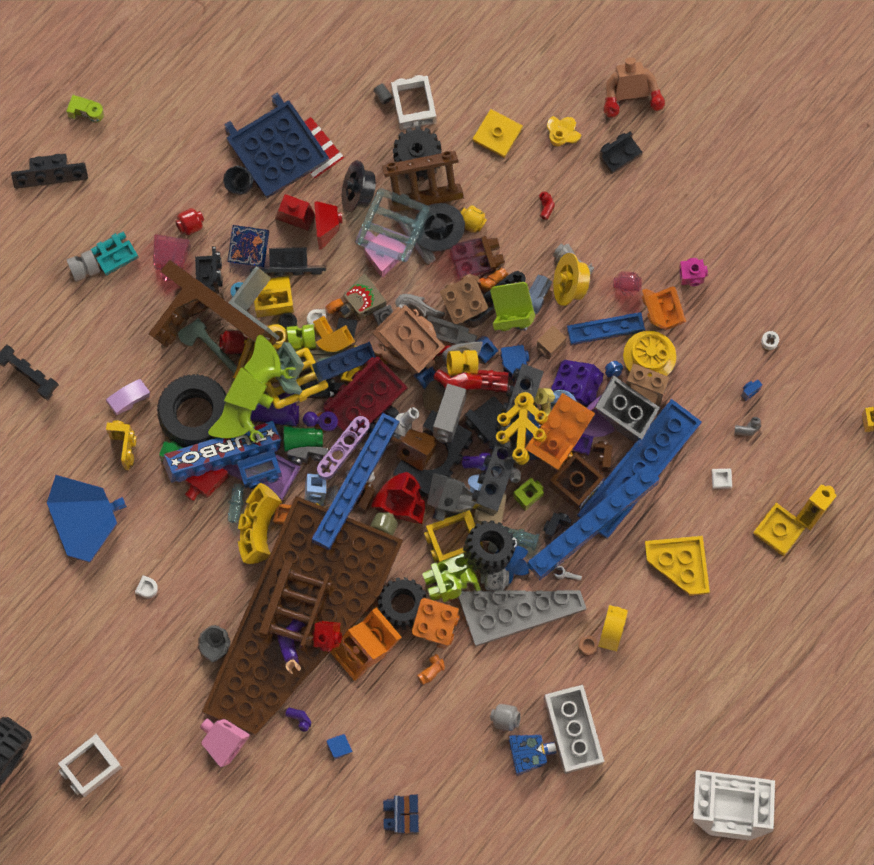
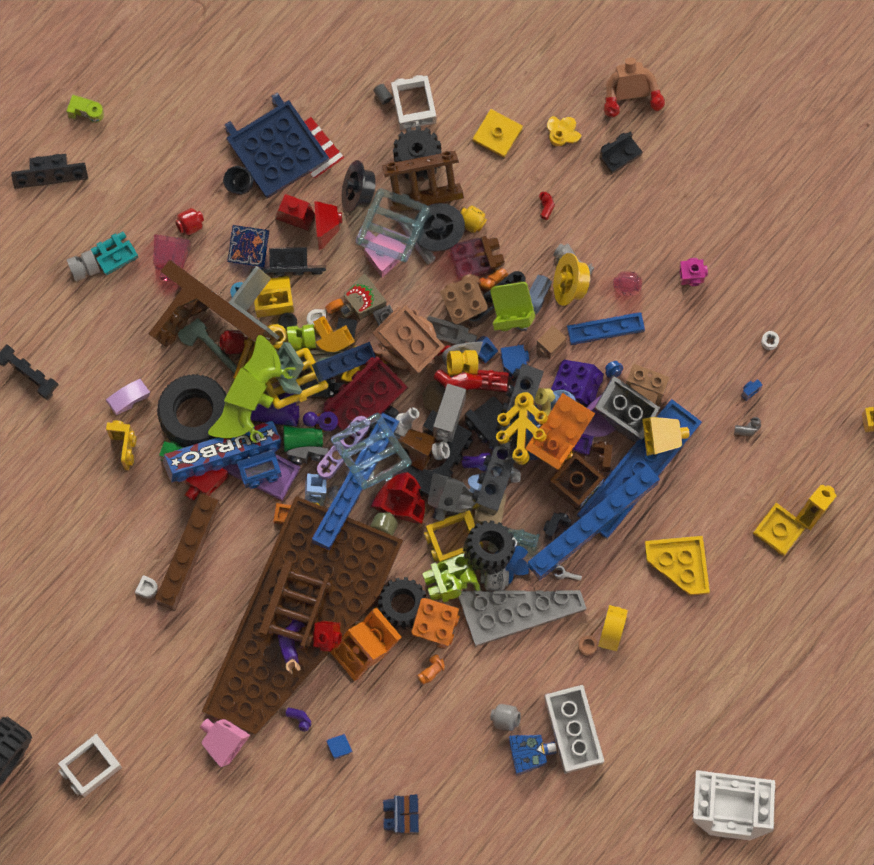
(82, 516): blue panel -> none
(187, 552): none -> reddish brown brick
(209, 270): black bracket -> none
(213, 643): dark grey hair -> none
(235, 503): clear light blue axle -> none
(255, 523): yellow brick -> none
(355, 469): none -> clear light blue bar
(365, 500): reddish brown bracket -> none
(416, 302): light grey piece -> none
(425, 376): blue slope -> none
(440, 450): none -> white bush
(529, 486): lime brick -> none
(650, 351): yellow wheel -> none
(663, 308): orange bracket -> none
(663, 434): none -> yellow torso
(721, 479): white tile -> none

